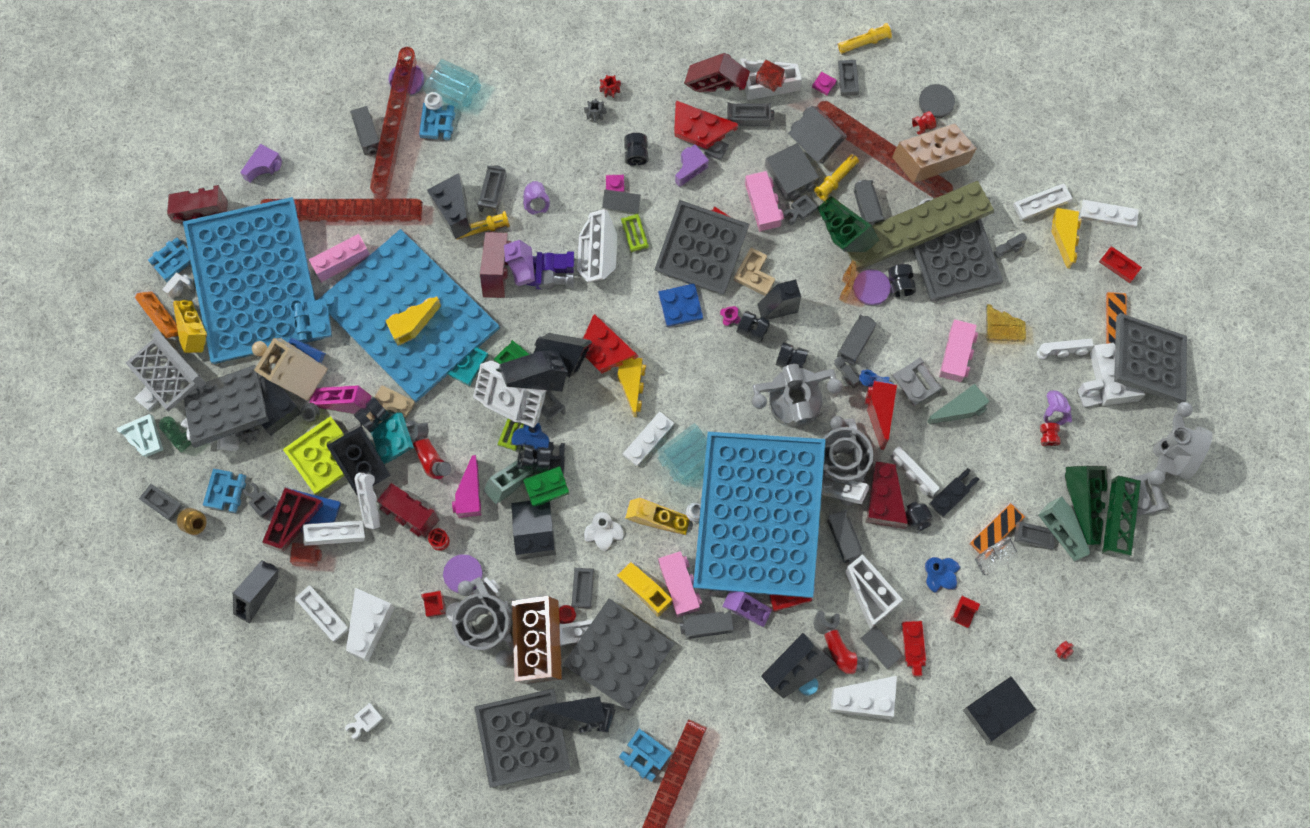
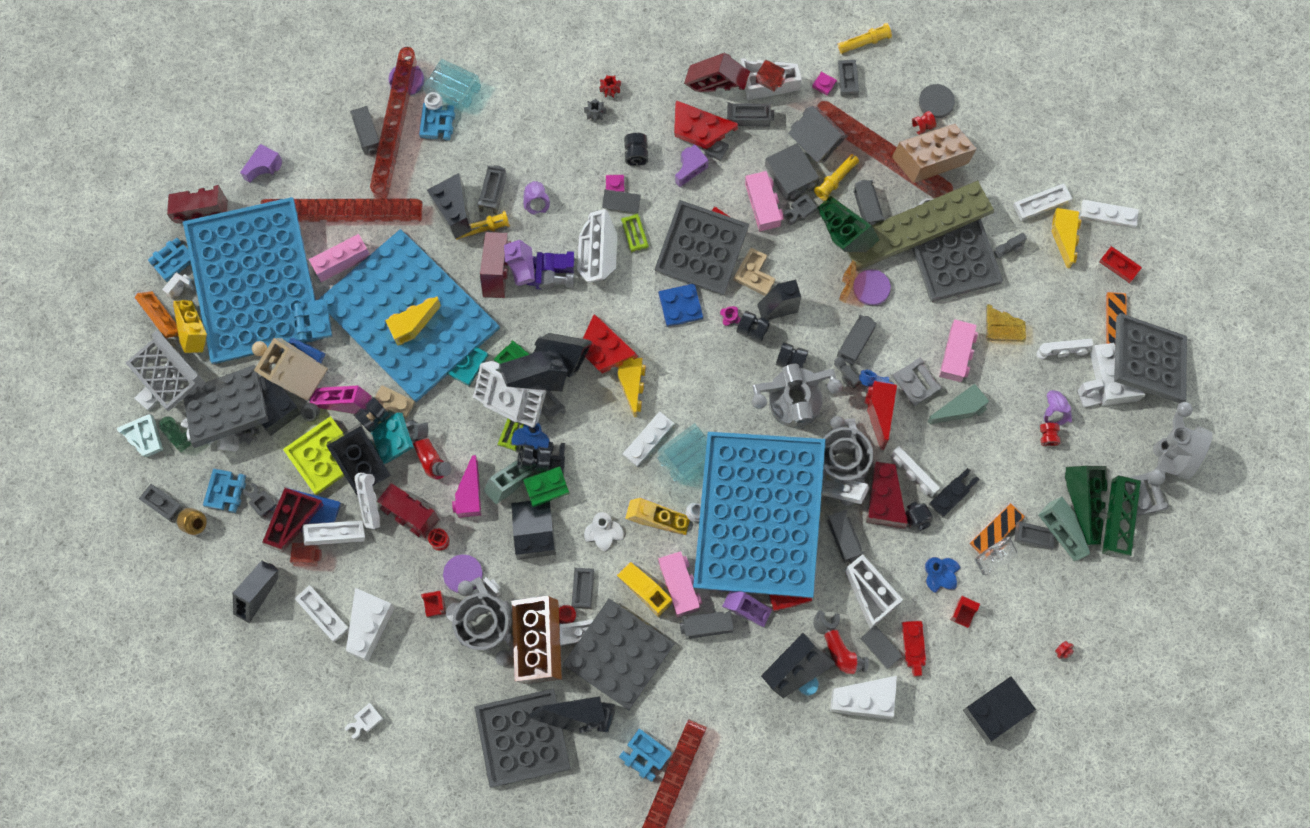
(902, 280): black wheel -> none

